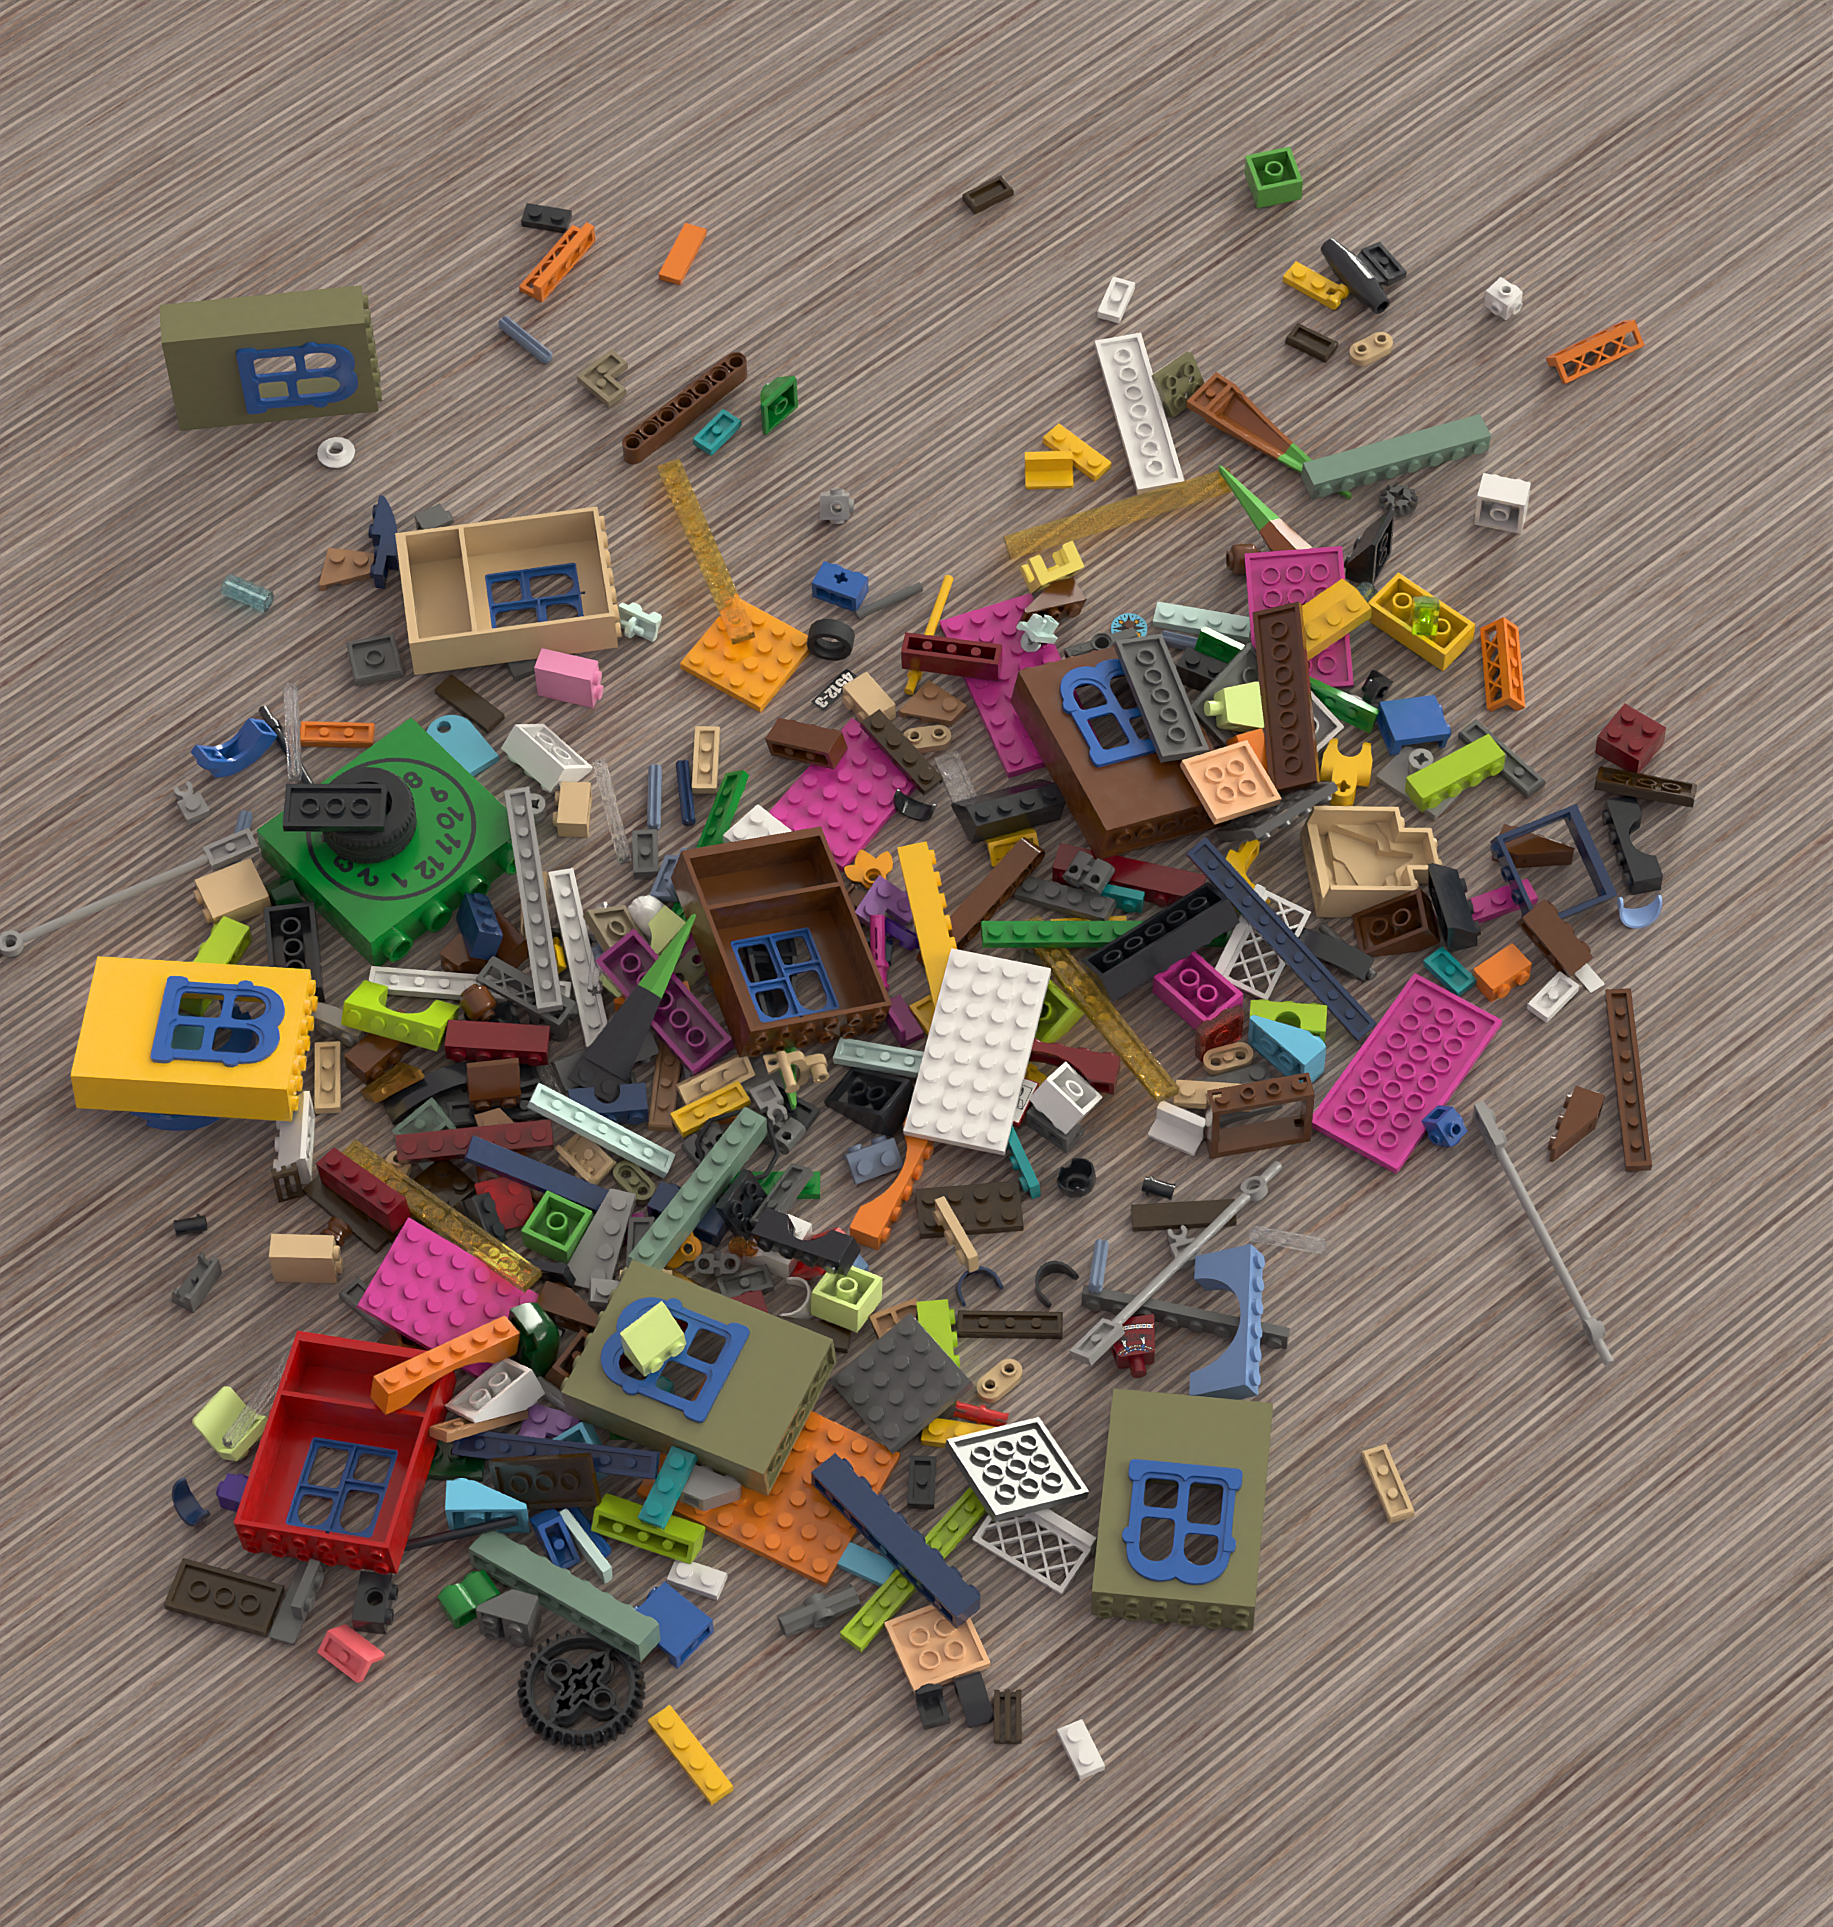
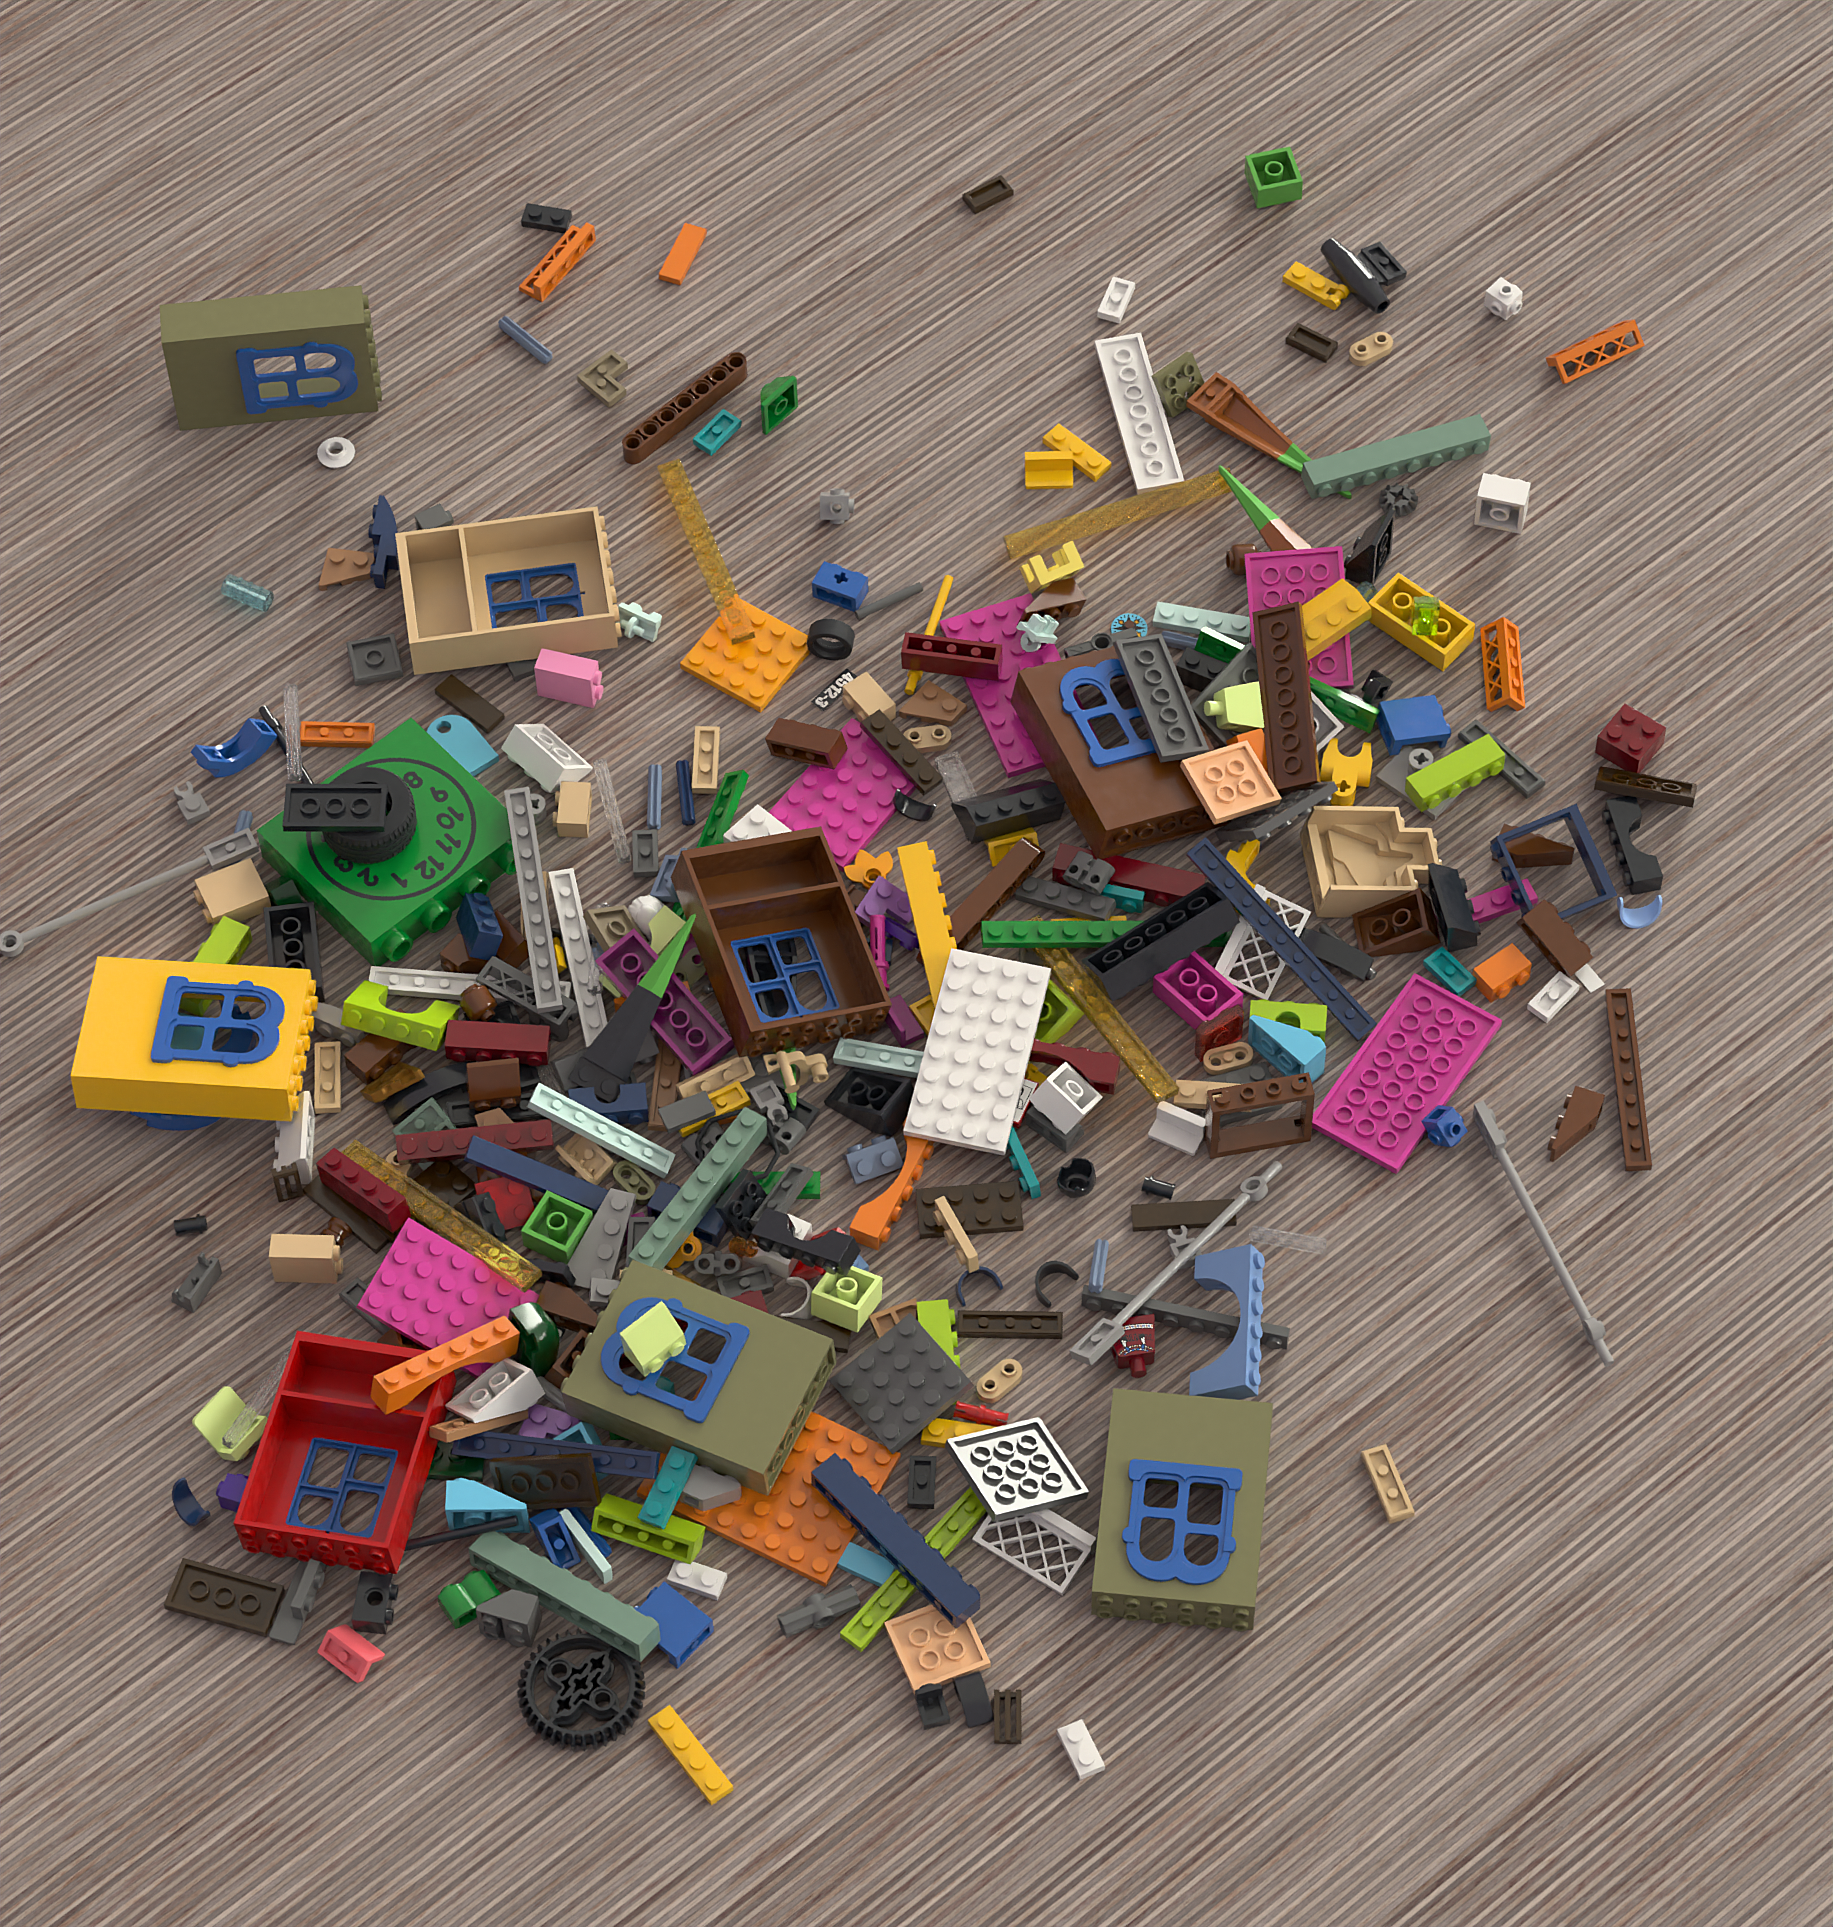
(686, 1112): none -> dark grey tile

